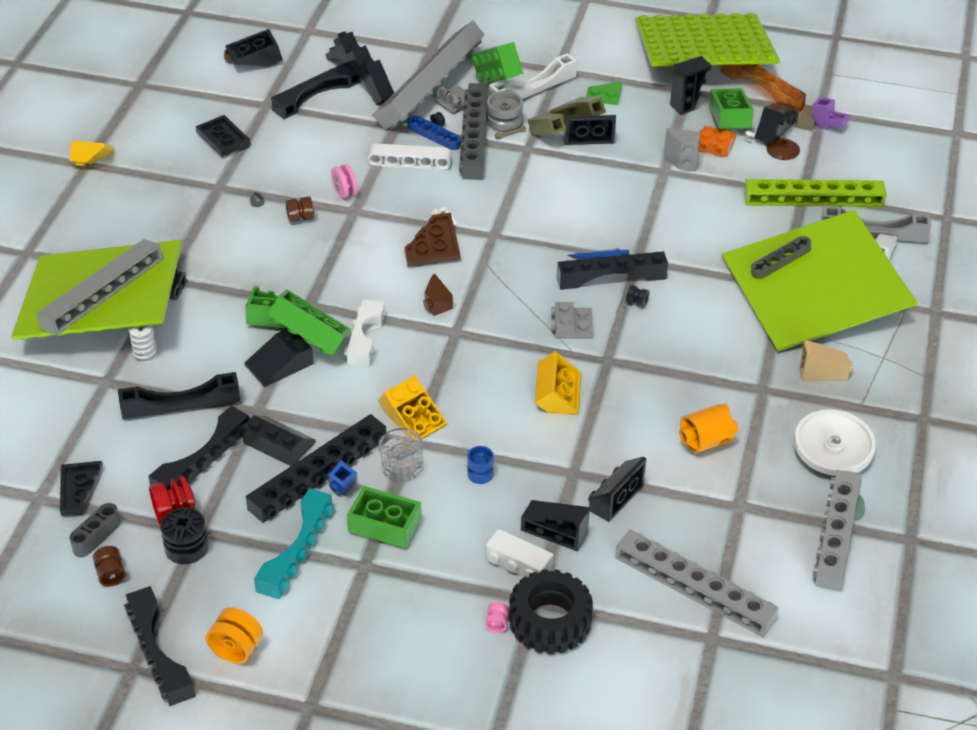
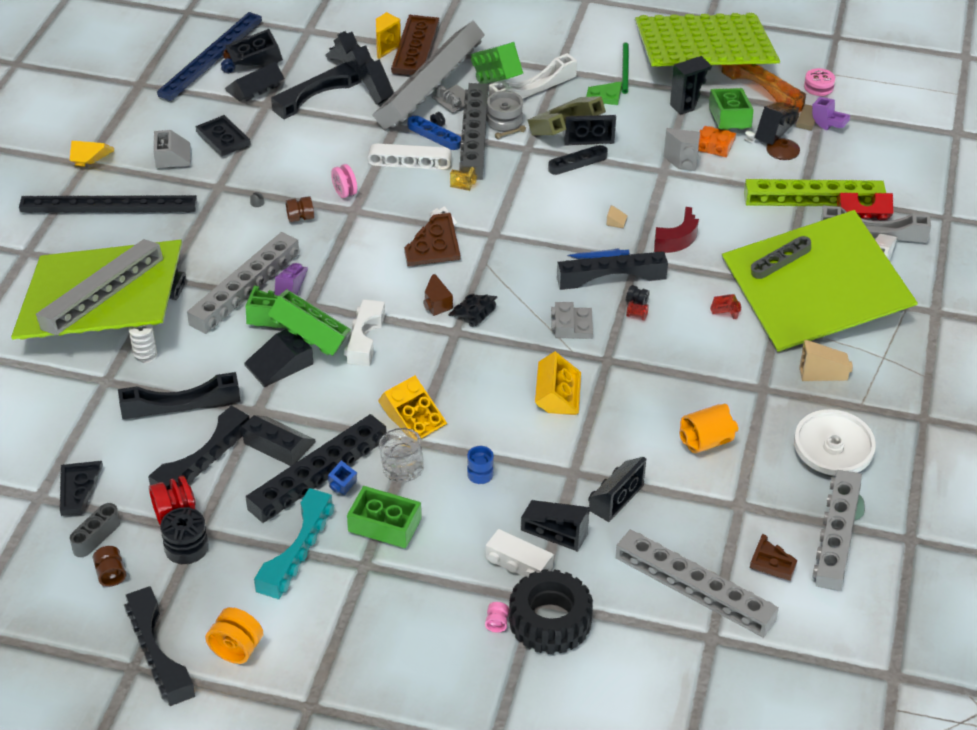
(117, 204): none -> black plate
(170, 149): none -> light grey slope
(208, 57): none -> dark blue plate
(227, 66): none -> dark blue plate
(239, 284): none -> light grey brick
(256, 82): none -> black slope
(290, 279): none -> medium lavender slope
(387, 34): none -> yellow slope
(415, 44): none -> reddish brown plate
(462, 179): none -> clear yellow bracket
(475, 308): none -> black hinge
(560, 164): none -> black beam
(616, 217): none -> tan slope
(625, 68): none -> green piece
(637, 310): none -> clear red bush
(679, 237): none -> dark red arch
(725, 304): none -> clear red bracket
(773, 560): none -> reddish brown wing
(819, 82): none -> bright pink head
(881, 205): none -> red arch

